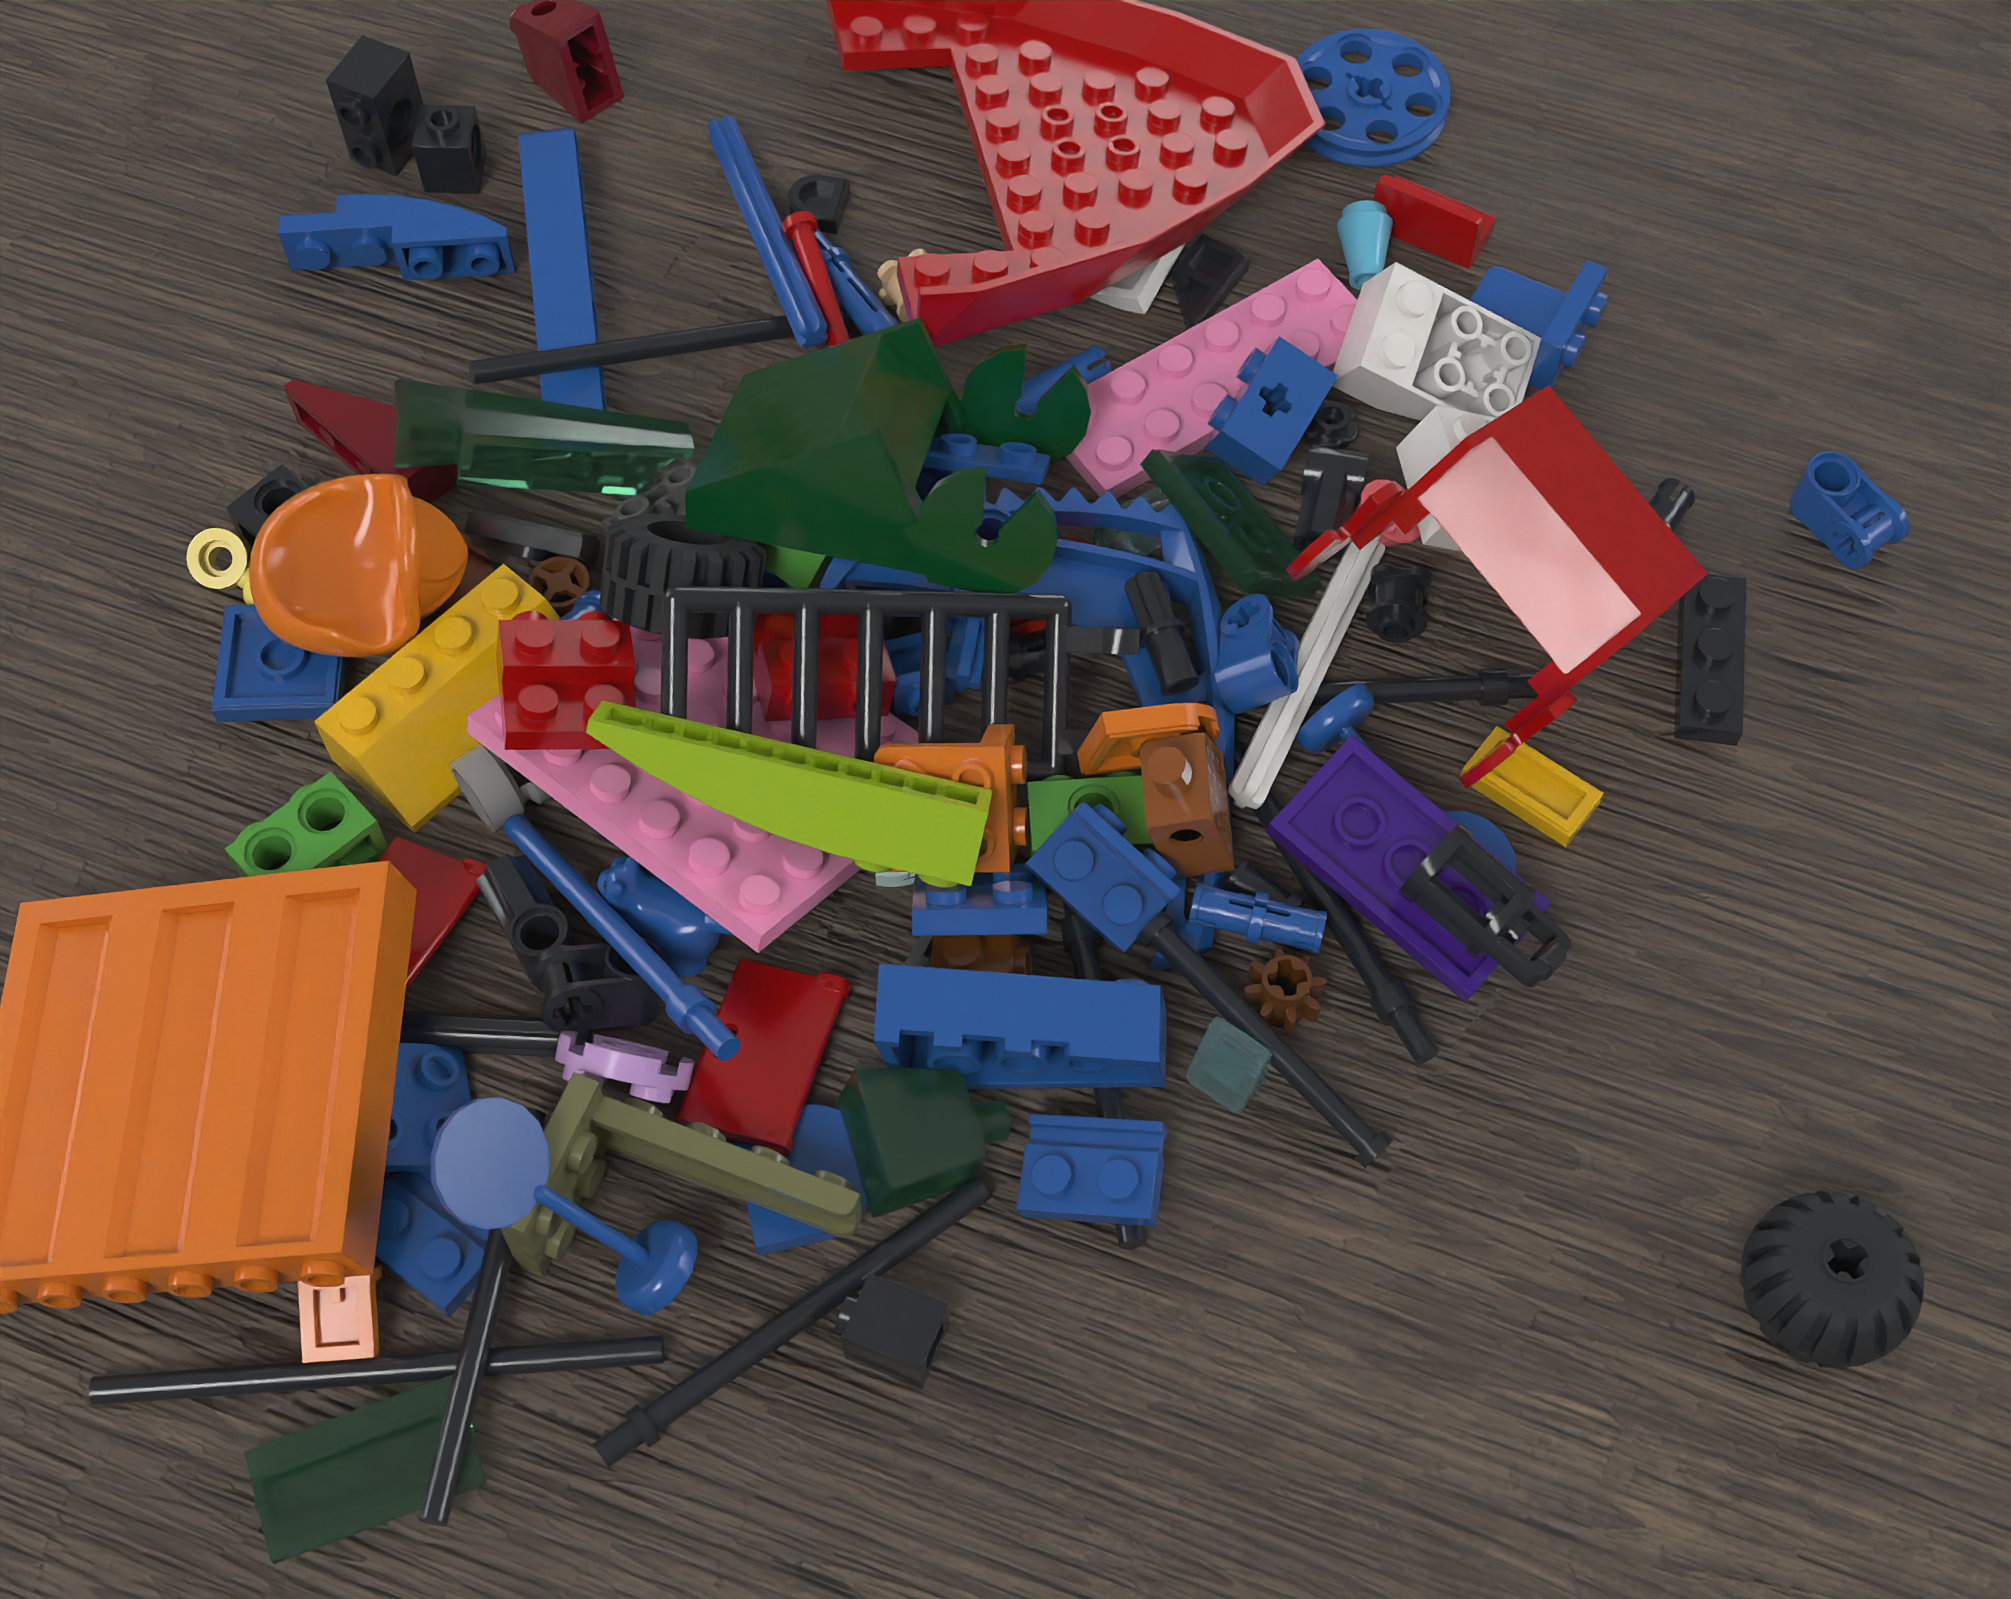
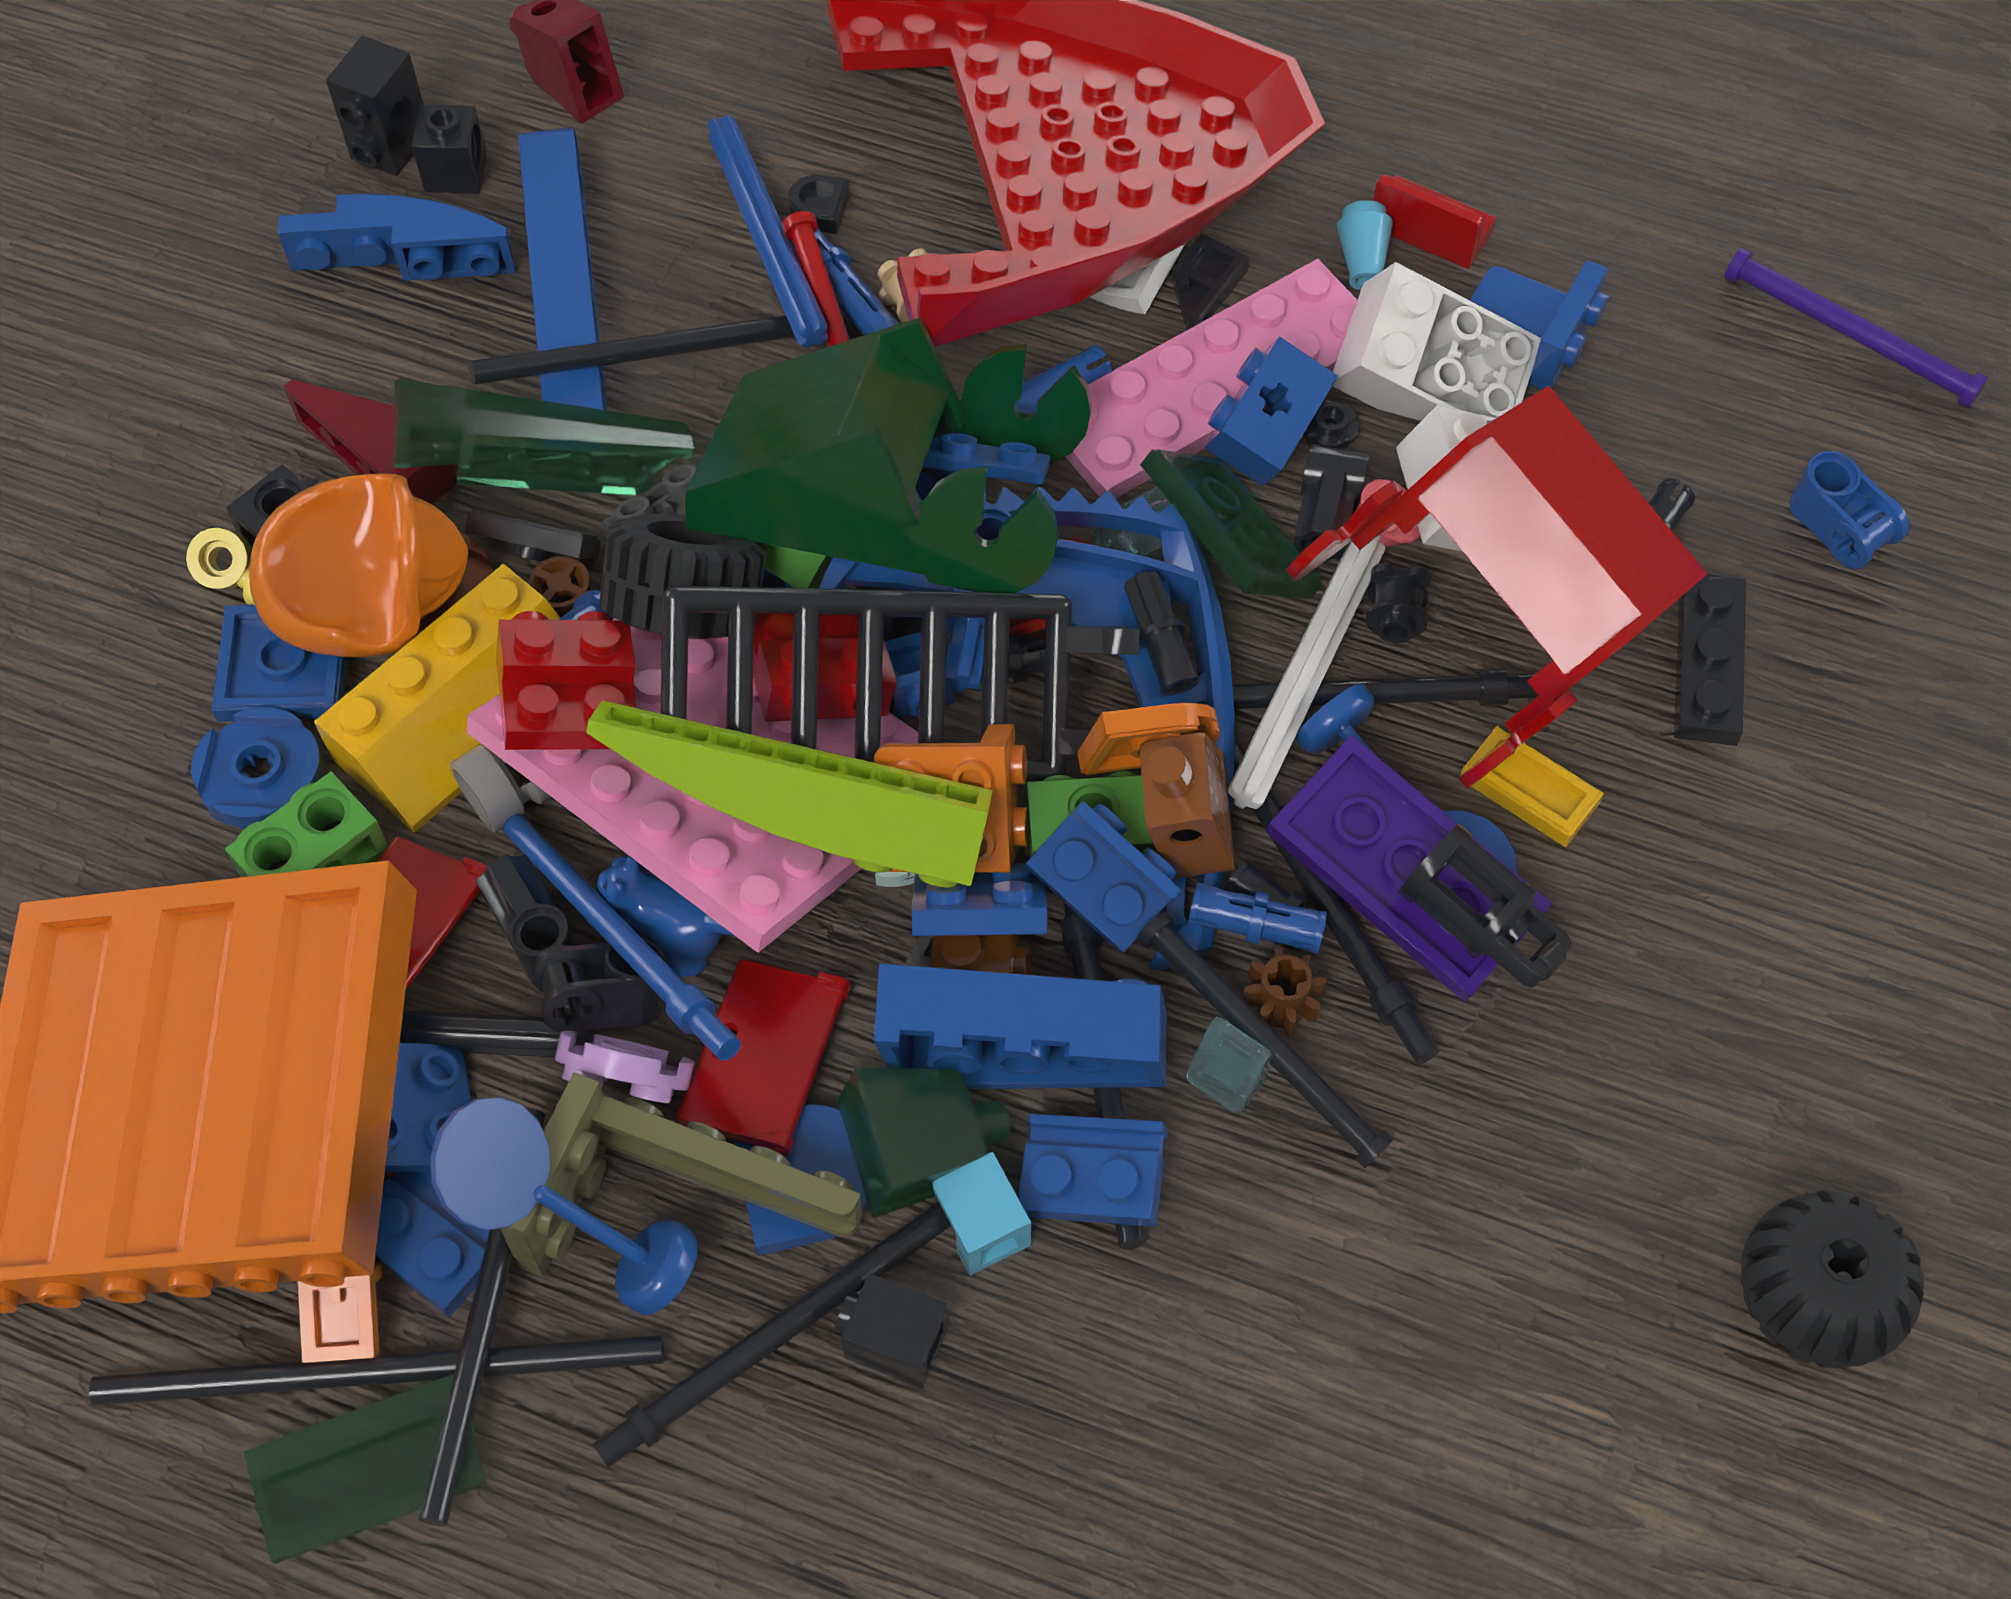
(255, 734): none -> blue plate
(983, 1213): none -> medium azure panel
(1255, 656): blue piece -> none
(1377, 79): blue wedge -> none
(1855, 327): none -> dark purple bar

